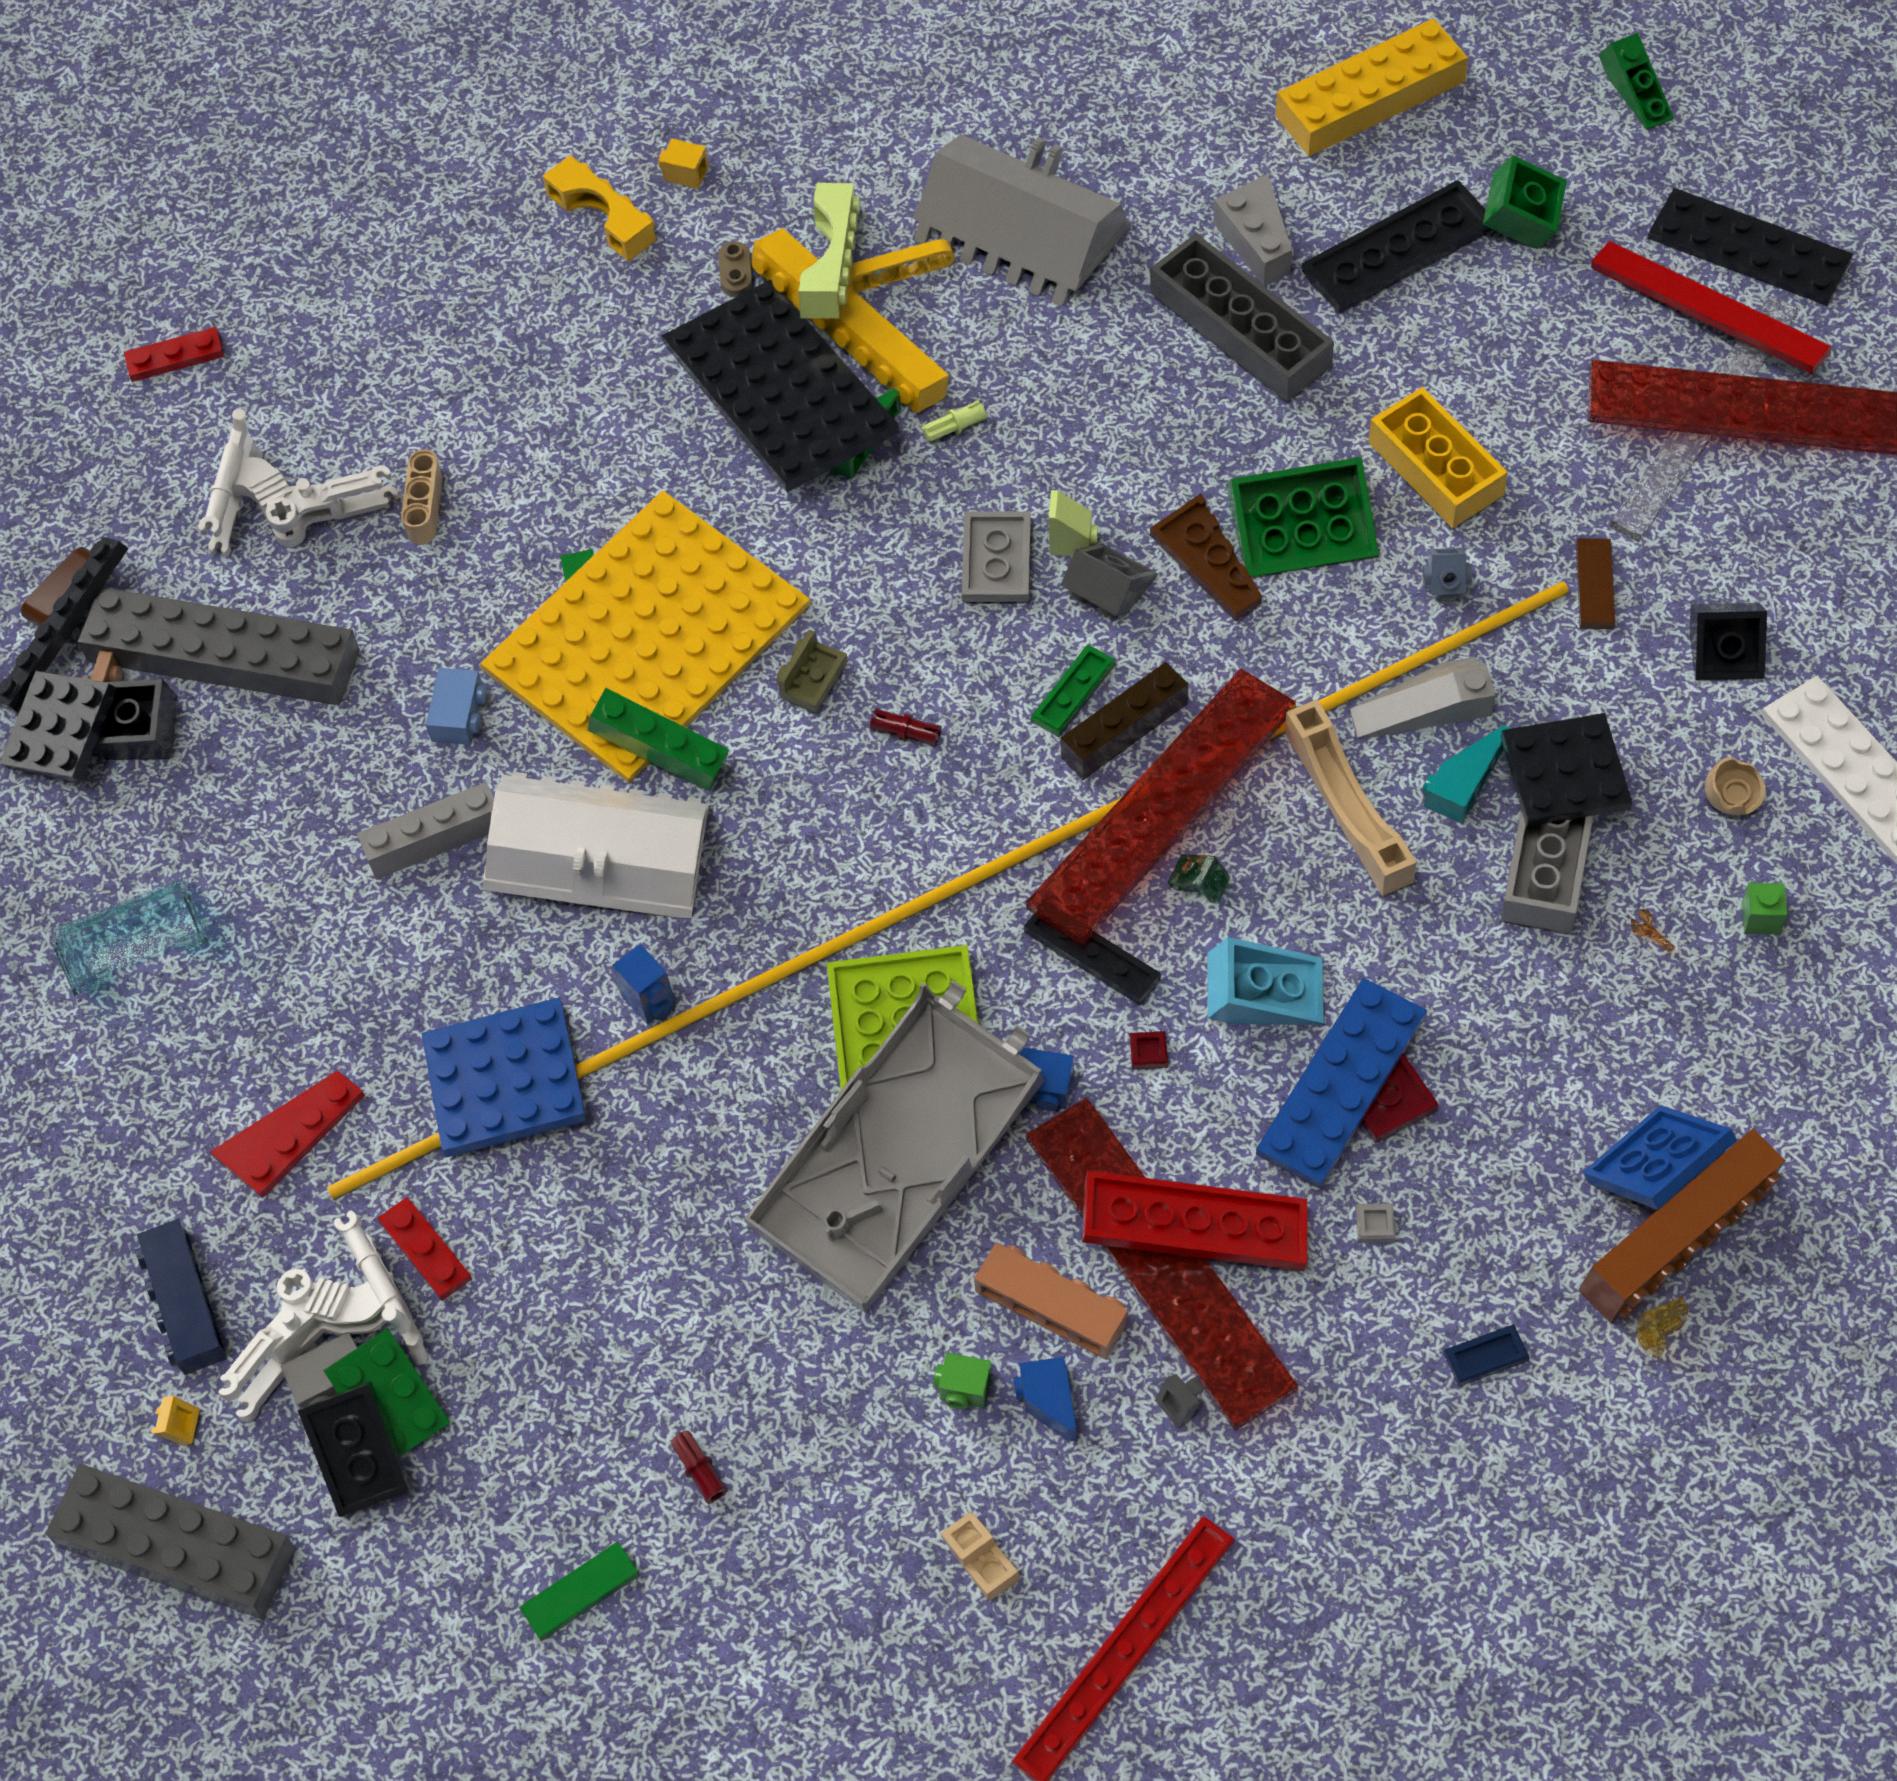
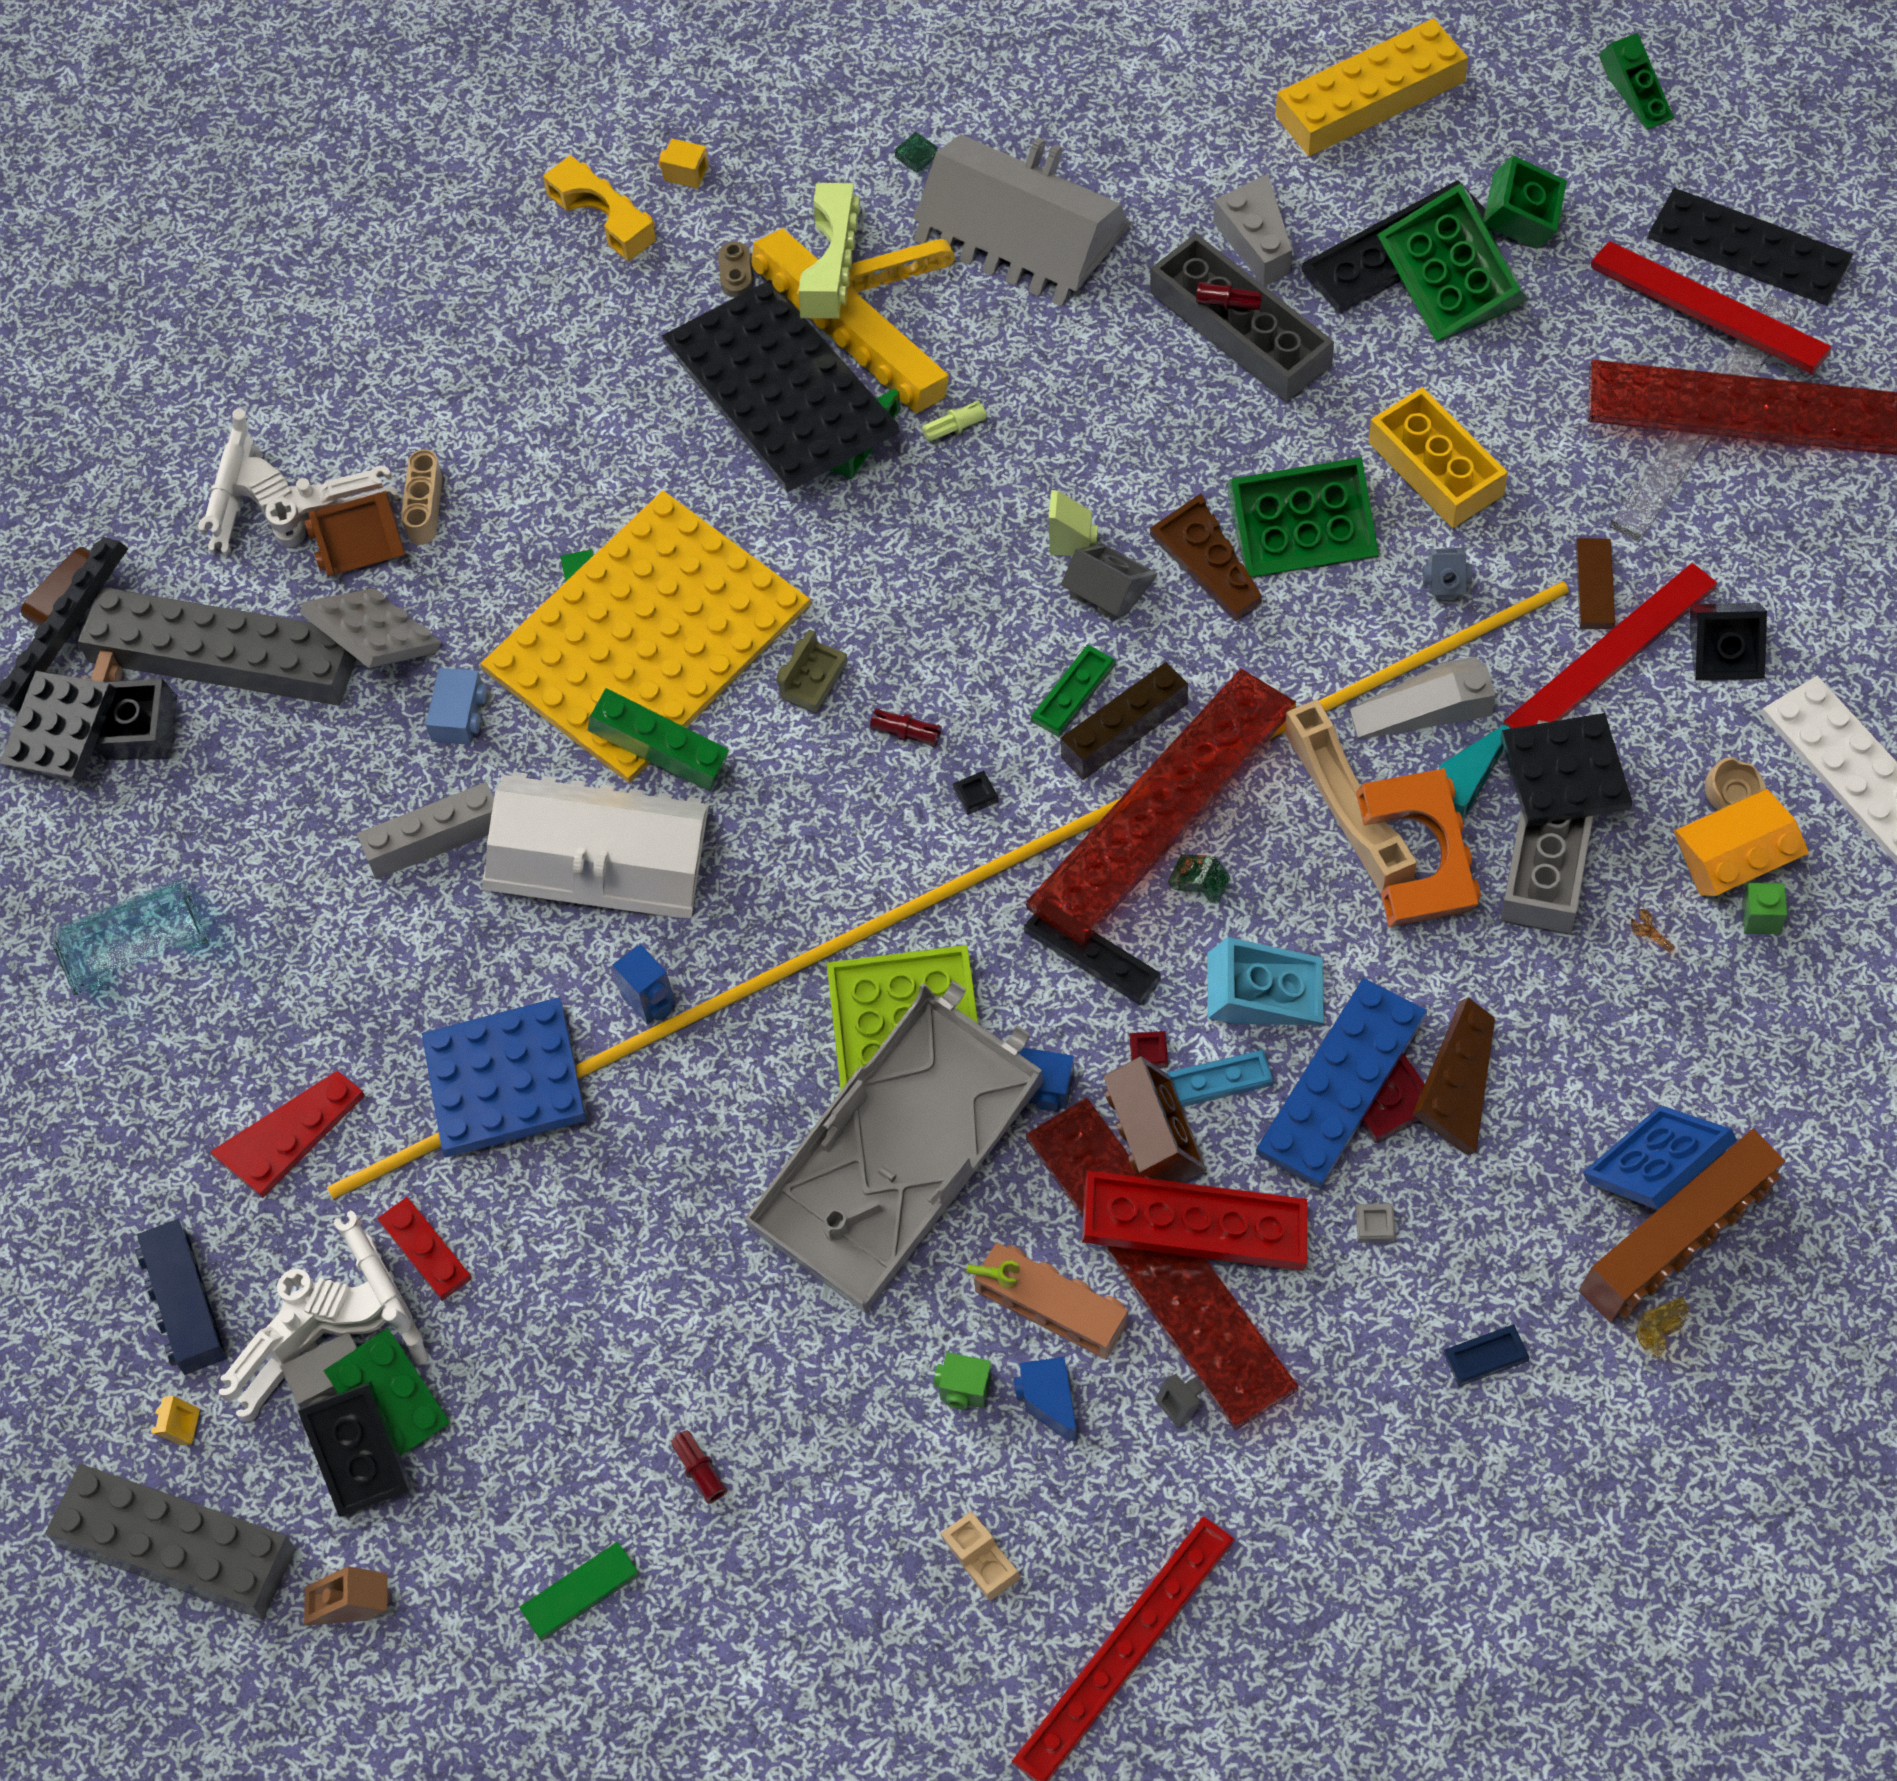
(173, 354): red plate -> none
(346, 1597): none -> medium nougat slope
(355, 534): none -> dark orange panel
(370, 627): none -> light grey plate
(916, 152): none -> clear green plate
(975, 792): none -> black tile
(996, 556): light grey plate -> none
(997, 1273): none -> lime hand
(1153, 1122): none -> brick
(1222, 1078): none -> dark azure tile
(1228, 296): none -> dark red axle
(1428, 800): none -> orange arch
(1452, 265): none -> green slope
(1457, 1081): none -> reddish brown wing
(1615, 649): none -> red tile
(1740, 843): none -> light orange slope

